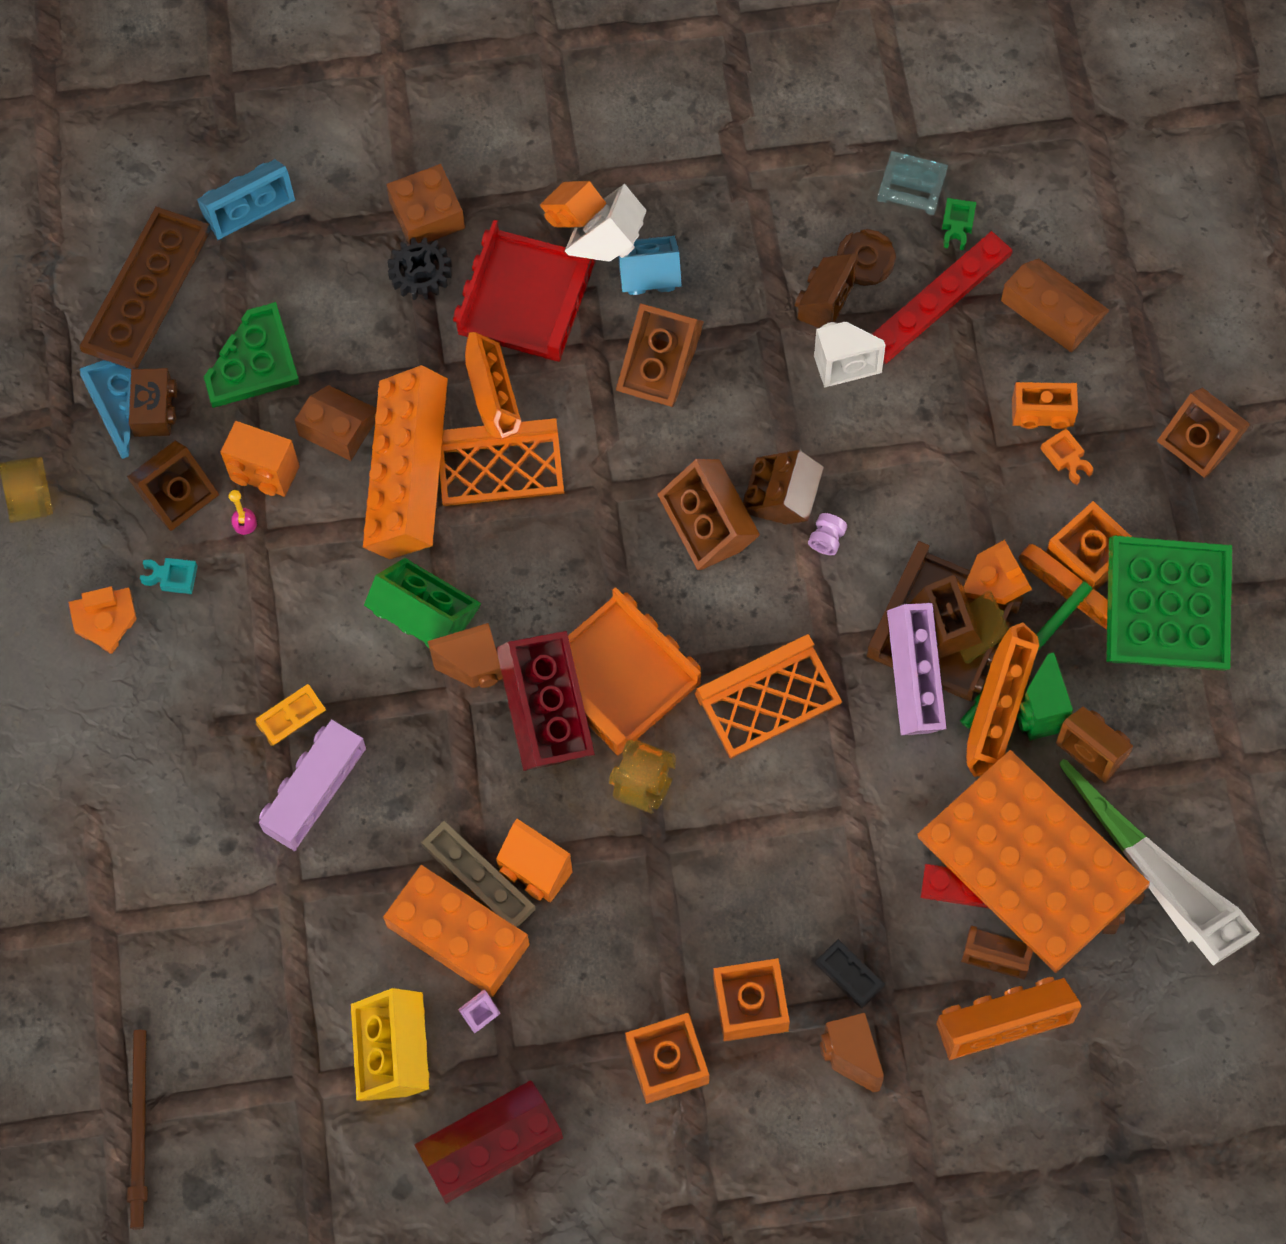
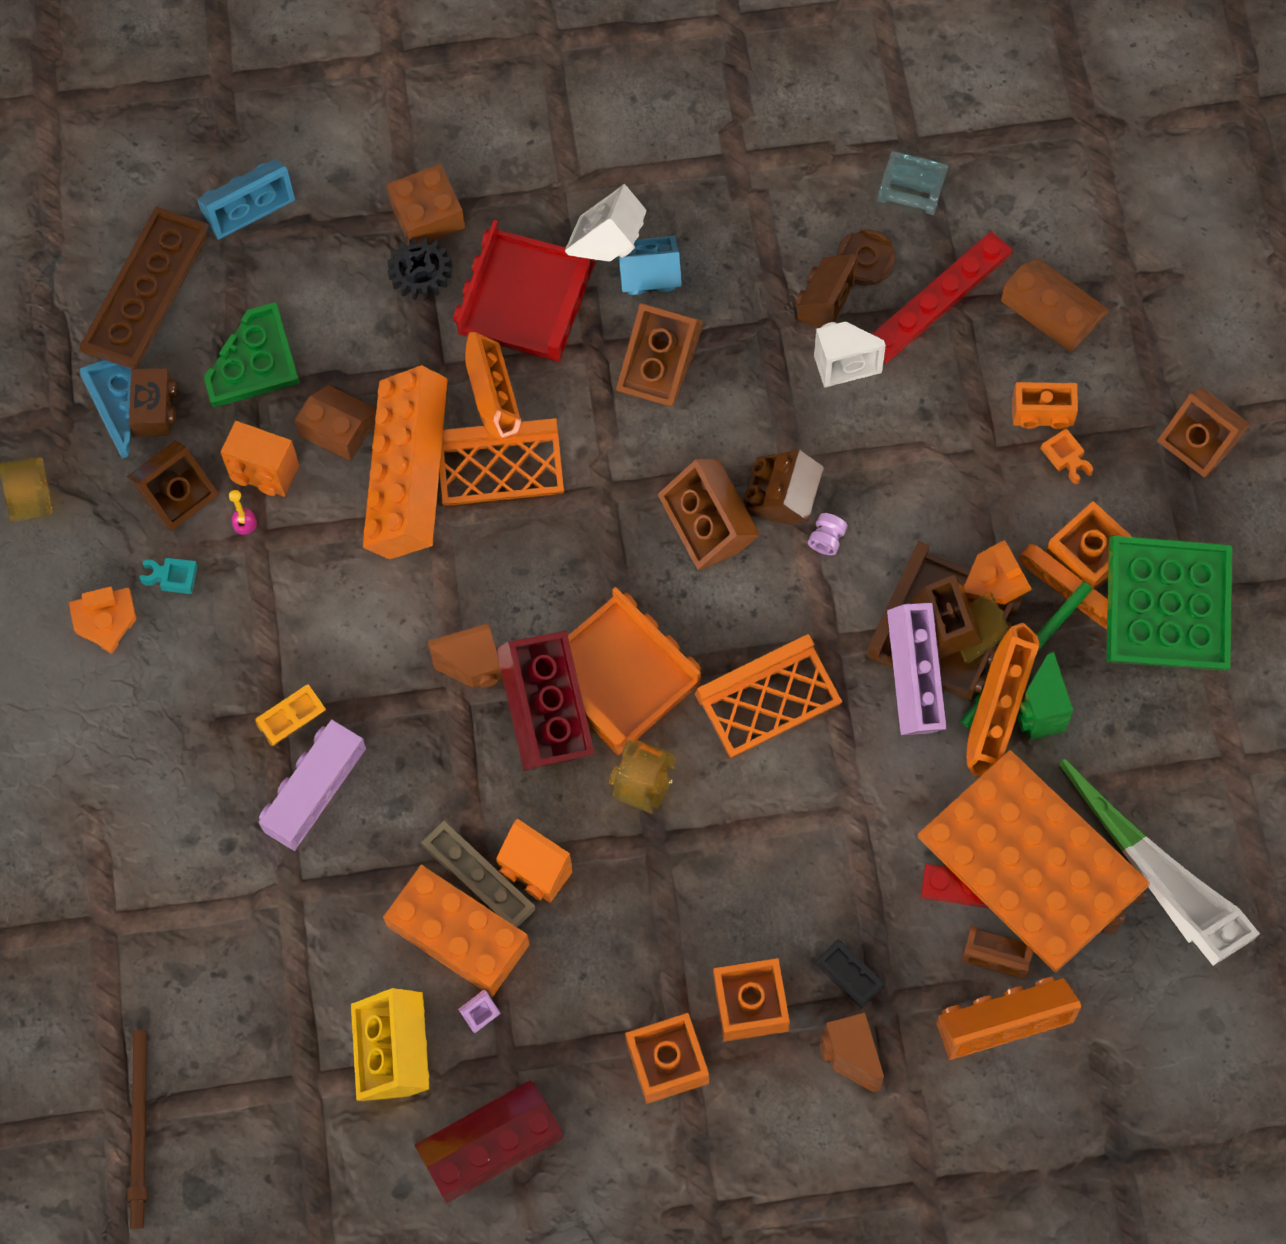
(419, 602): green slope -> none
(572, 204): orange brick -> none
(958, 221): green plate -> none
(1094, 743): dark orange slope -> none

